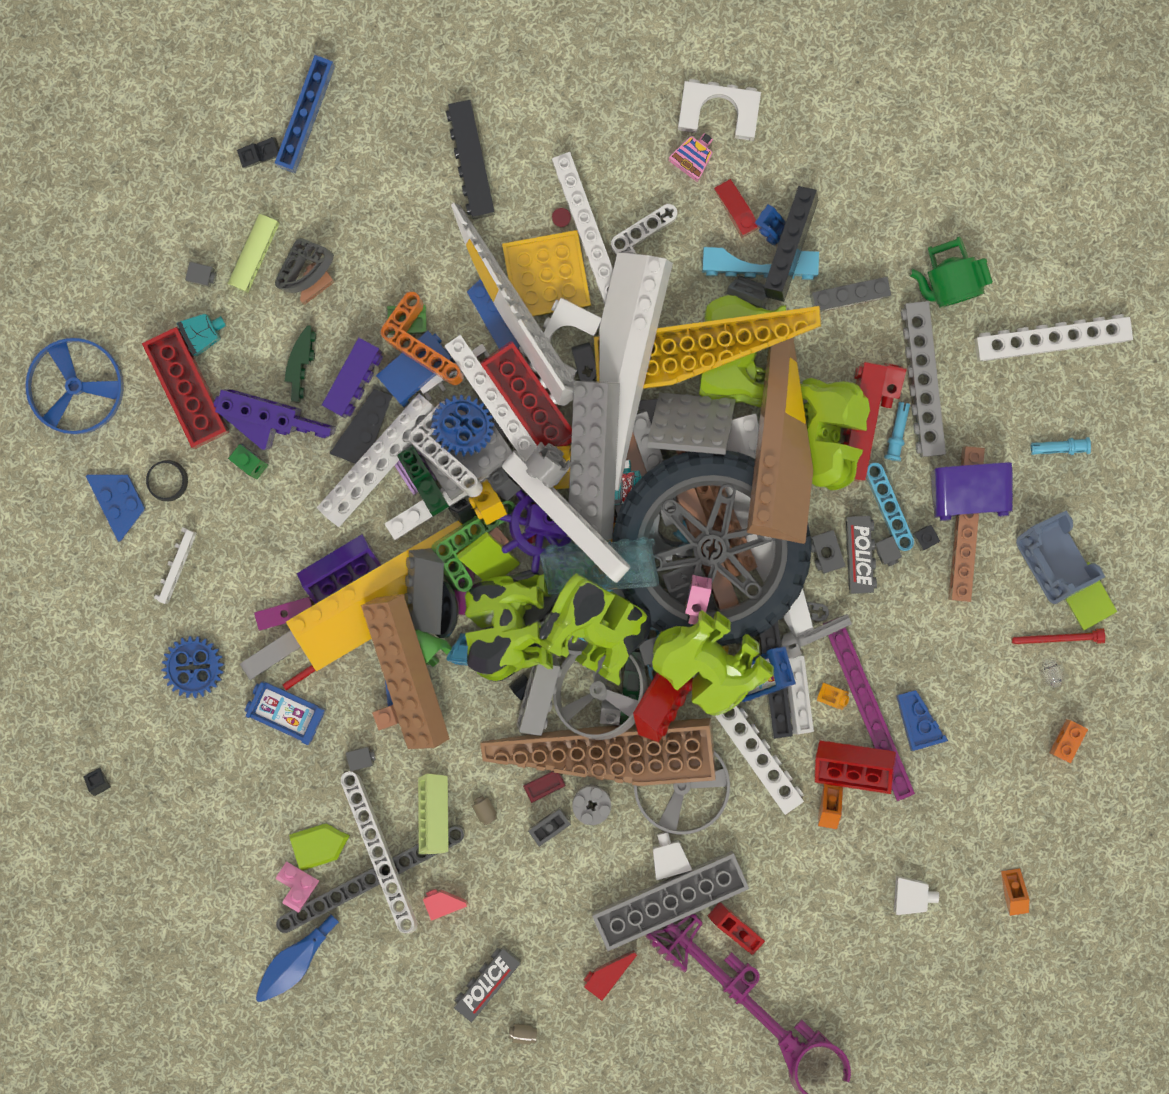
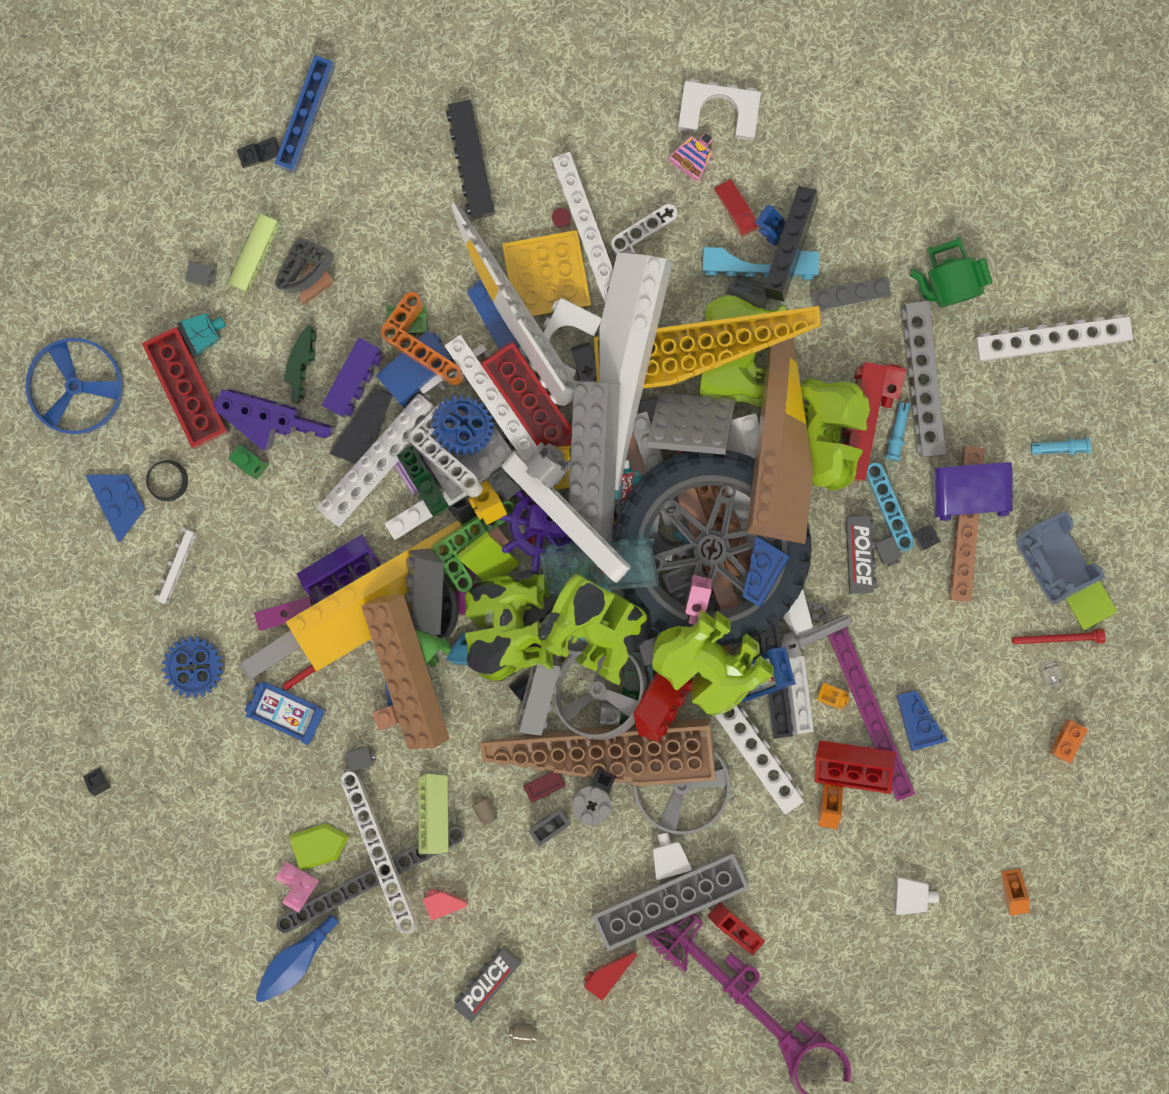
(603, 780): none -> black slope
(764, 570): none -> blue wing
(835, 560): dark grey brick -> none

